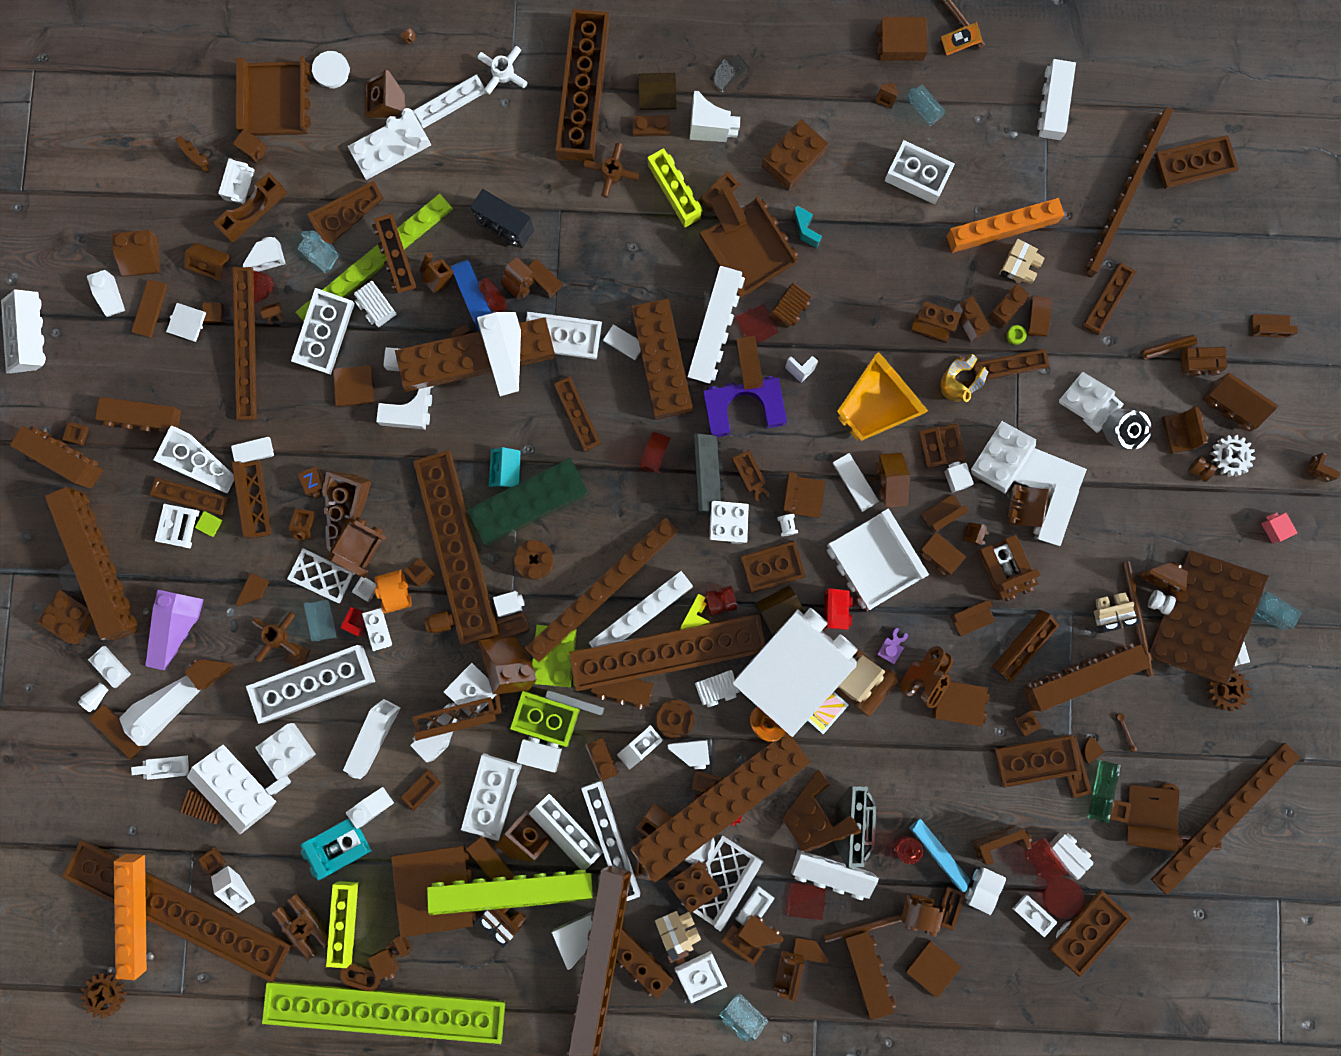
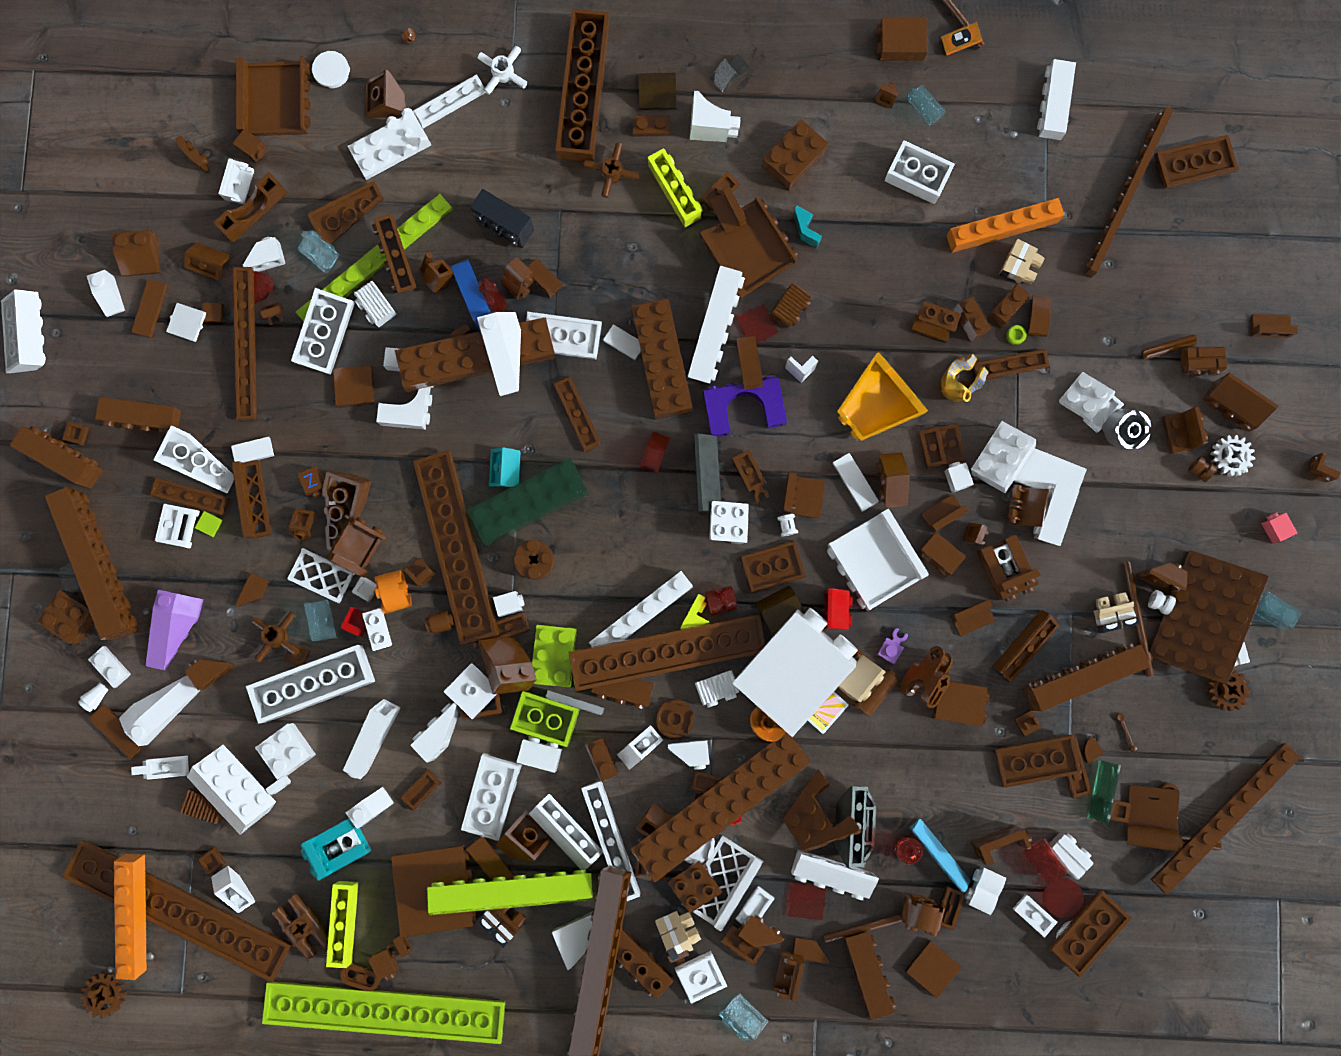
(450, 727): reddish brown fence -> none
(601, 590): reddish brown plate -> none
(1109, 298): reddish brown tile -> none

